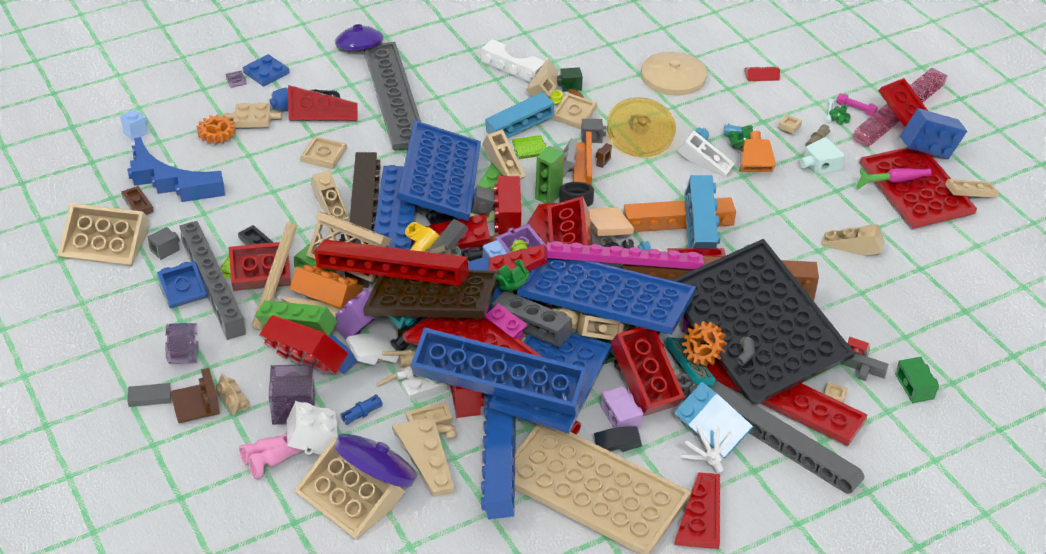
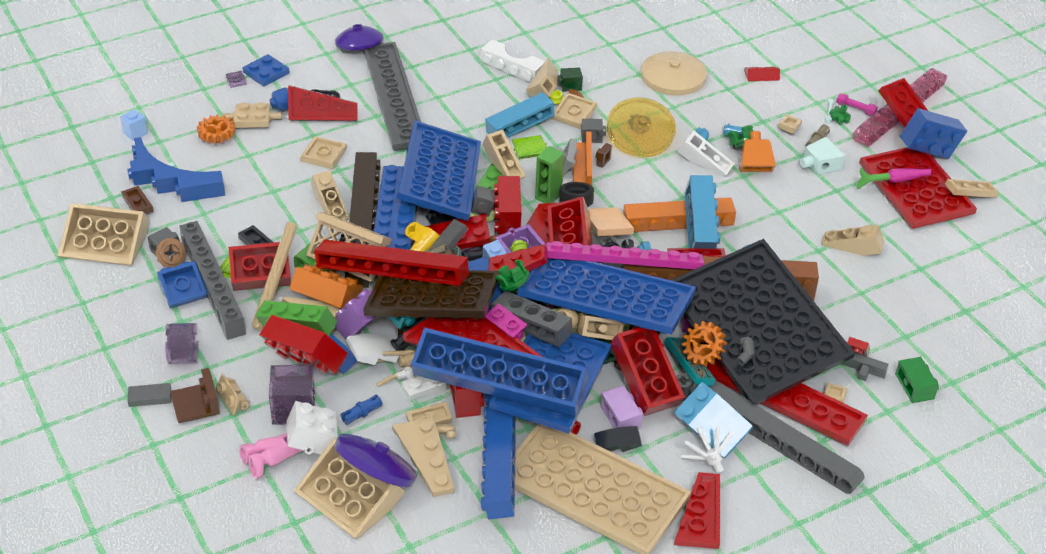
(176, 247): none -> medium nougat gear

